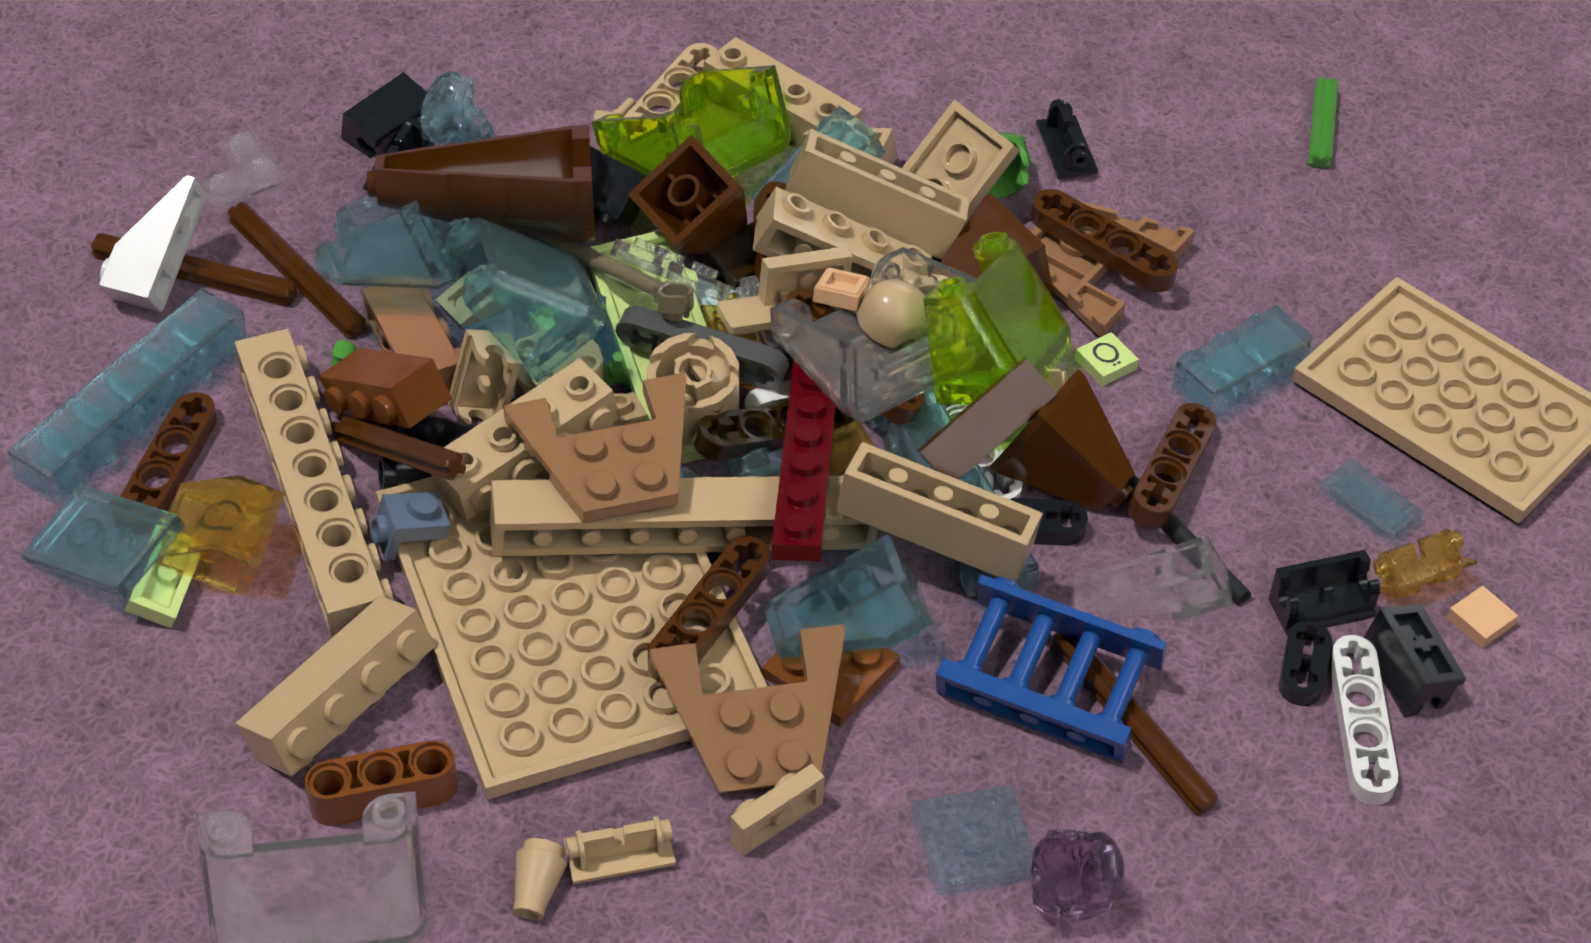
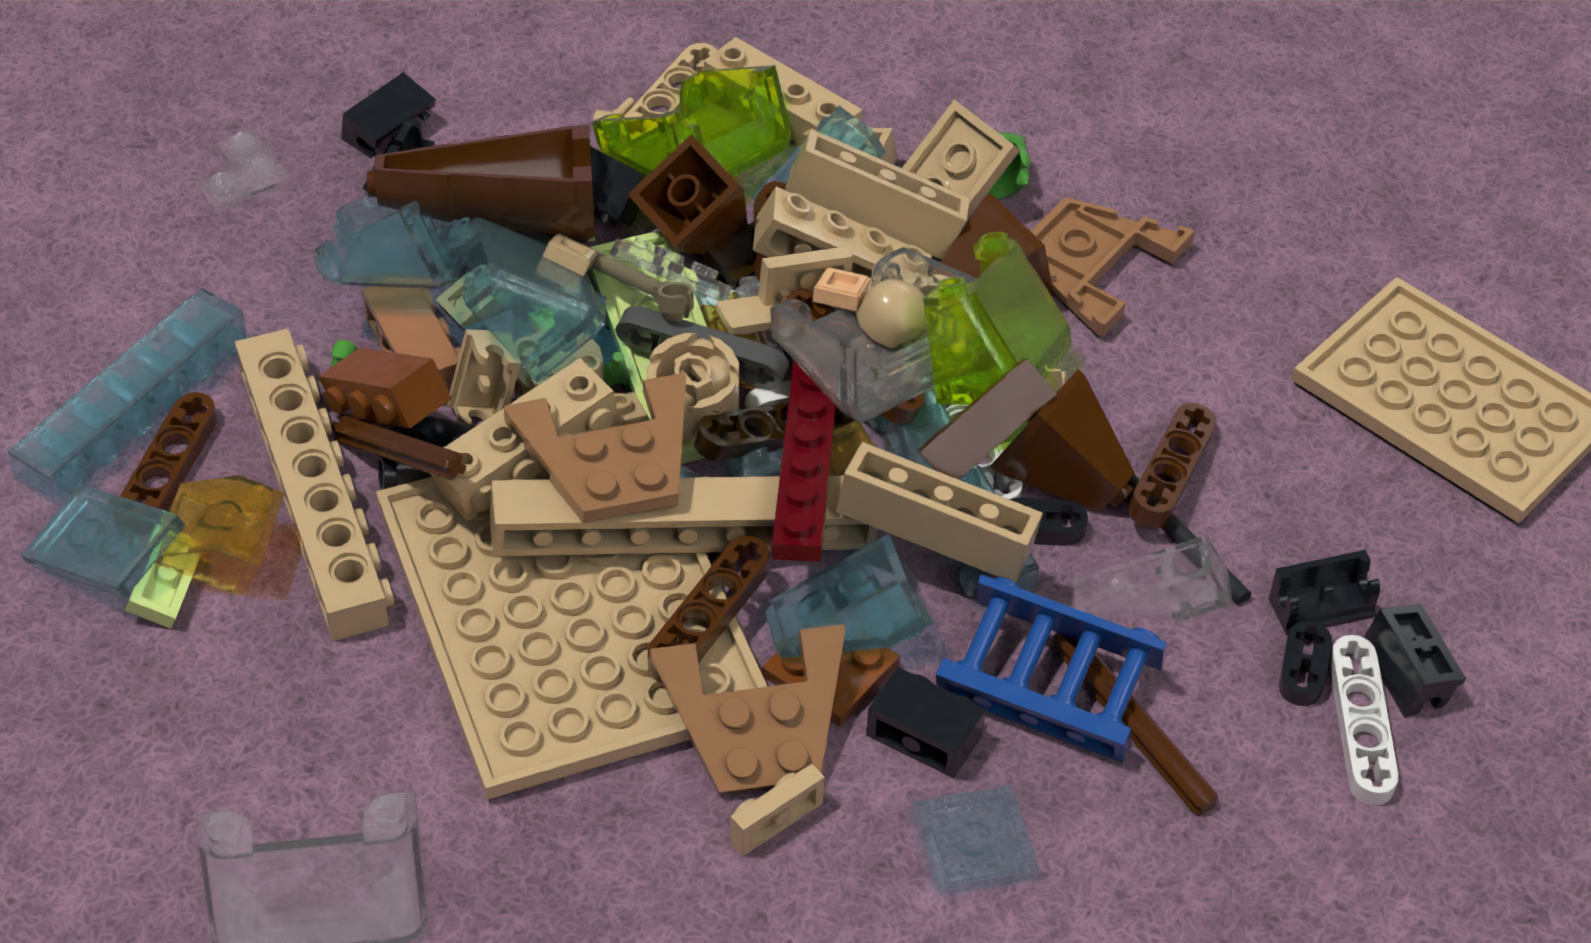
(152, 251): white slope -> none
(218, 275): reddish brown axle -> none
(296, 268): reddish brown axle -> none
(335, 685): tan brick -> none
(357, 780): dark orange beam -> none
(407, 519): sand blue bracket -> none
(451, 113): clear light blue hair -> none
(537, 876): tan cone -> none
(570, 254): none -> tan tile
(620, 850): tan hinge -> none
(925, 722): none -> black brick
(1065, 141): black hinge -> none
(1076, 874): clear purple hair -> none
(1106, 359): yellowish green tile -> none
(1146, 264): reddish brown beam -> none
(1242, 361): clear light blue brick -> none
(1323, 123): bright green axle -> none
(1371, 501): clear light blue tile -> none
(1438, 563): clear yellow hinge -> none
(1482, 616): light nougat tile -> none

